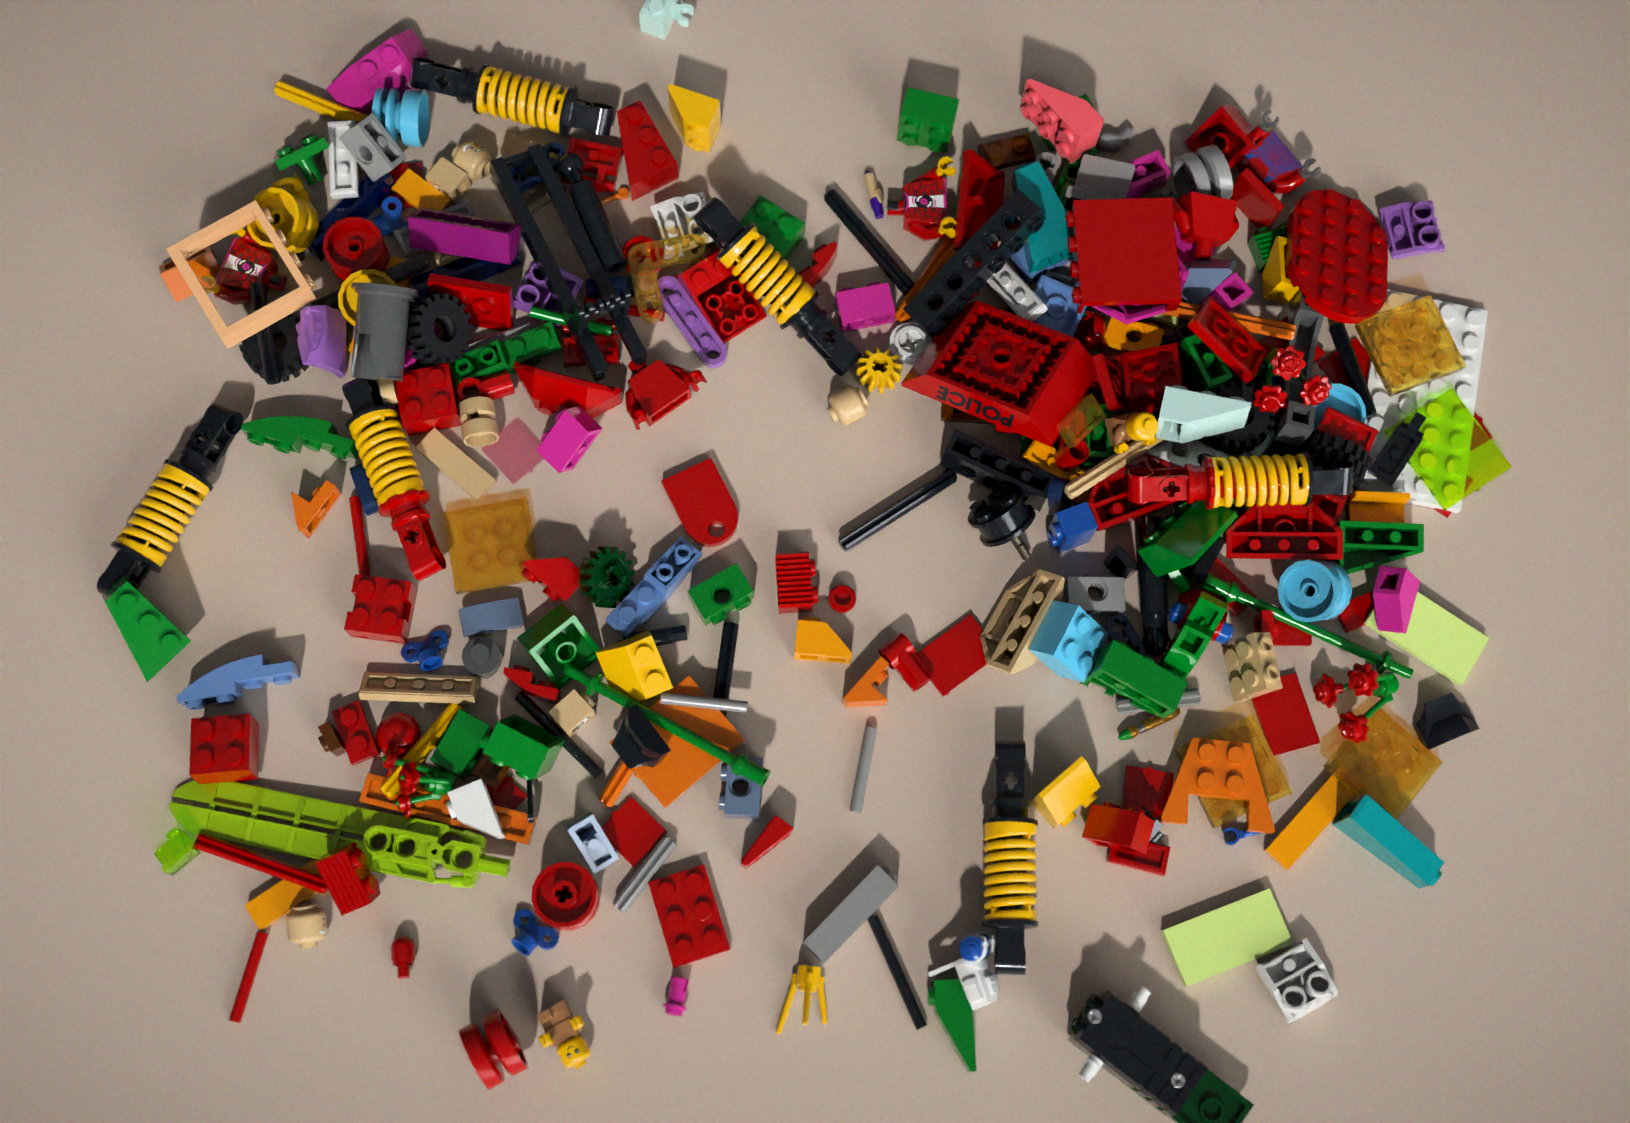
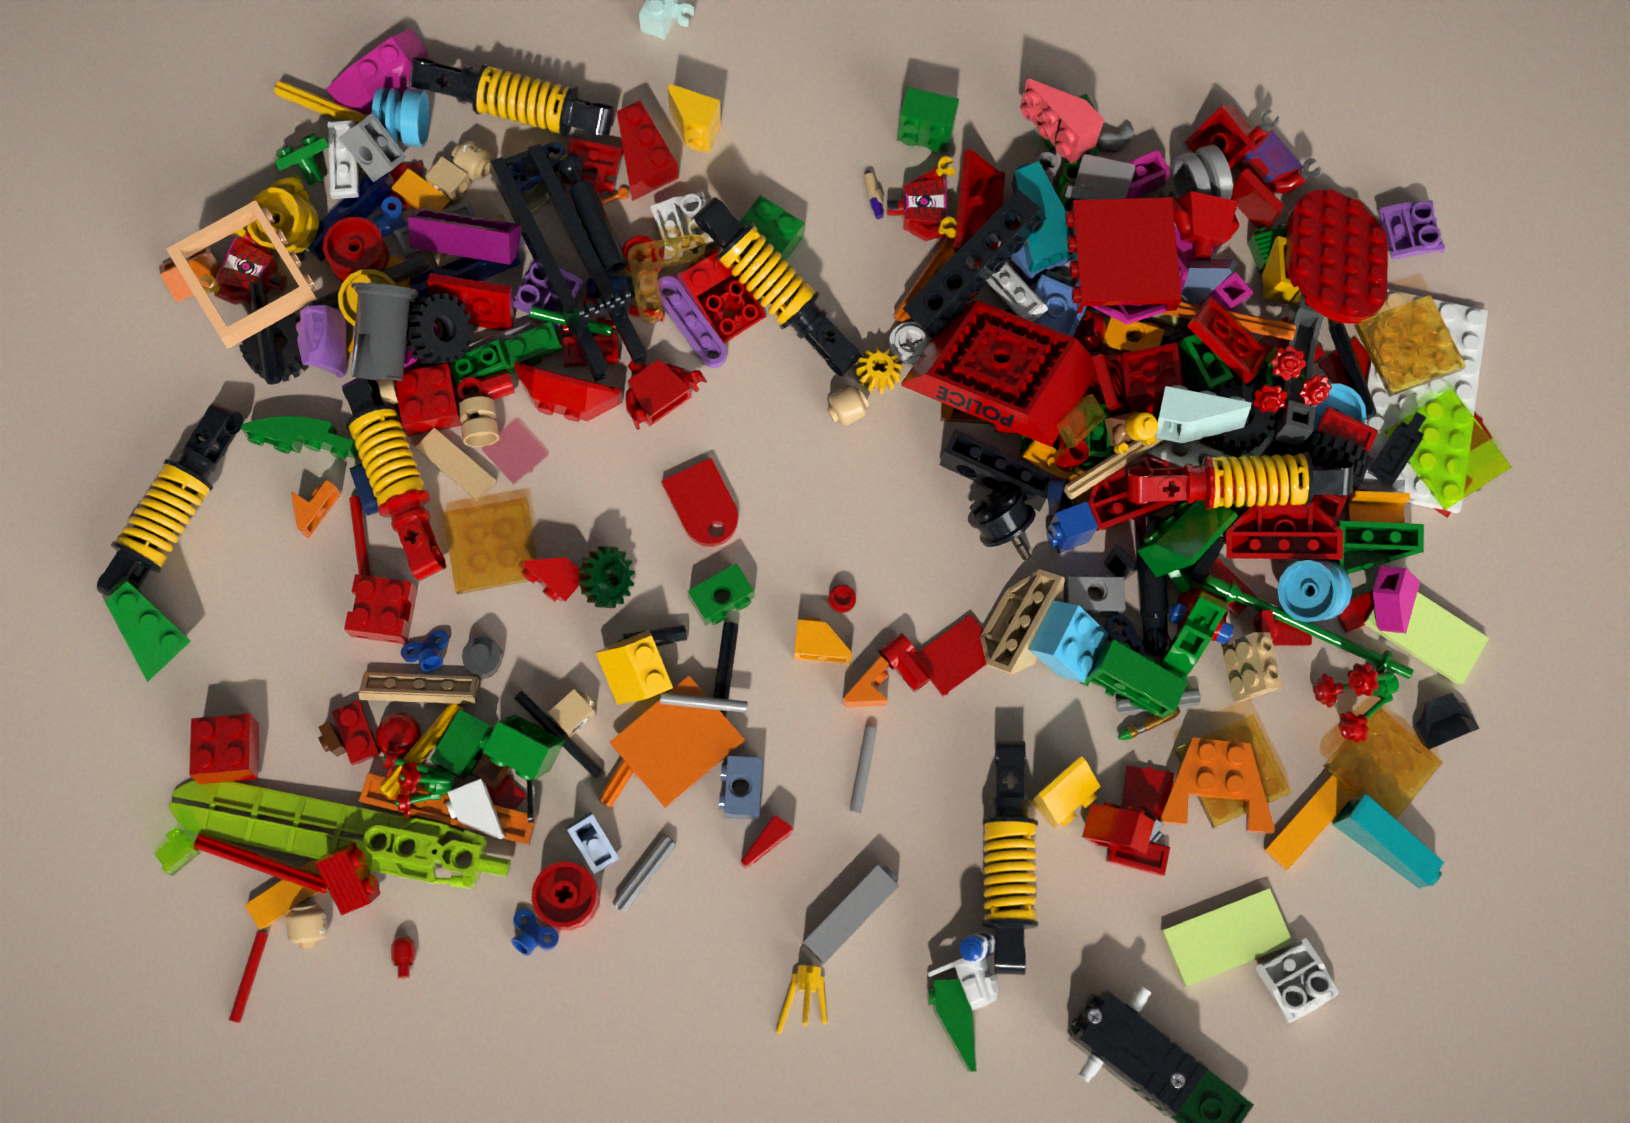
(227, 682): medium blue slope -> none
(488, 1051): red wheel -> none
(490, 617): sand blue slope -> none
(525, 681): red slope -> none
(558, 643): green slope -> none
(563, 1031): piece -> none
(568, 439): dark pink brick -> none
(633, 831): red piece -> none
(638, 740): black slope -> none
(655, 588): medium blue slope -> none
(676, 996): dark pink pin -> none
(689, 916): red plate -> none
(739, 764): green bar -> none
(794, 582): red brick -> none
(821, 263): red slope -> none
(864, 306): dark pink brick -> none
(868, 241): black axle -> none
(897, 509): black axle -> none
(897, 972): black bar -> none
(1008, 151): reddish brown plate -> none
(1239, 834): blue hand -> none
(1286, 717): red piece -> none

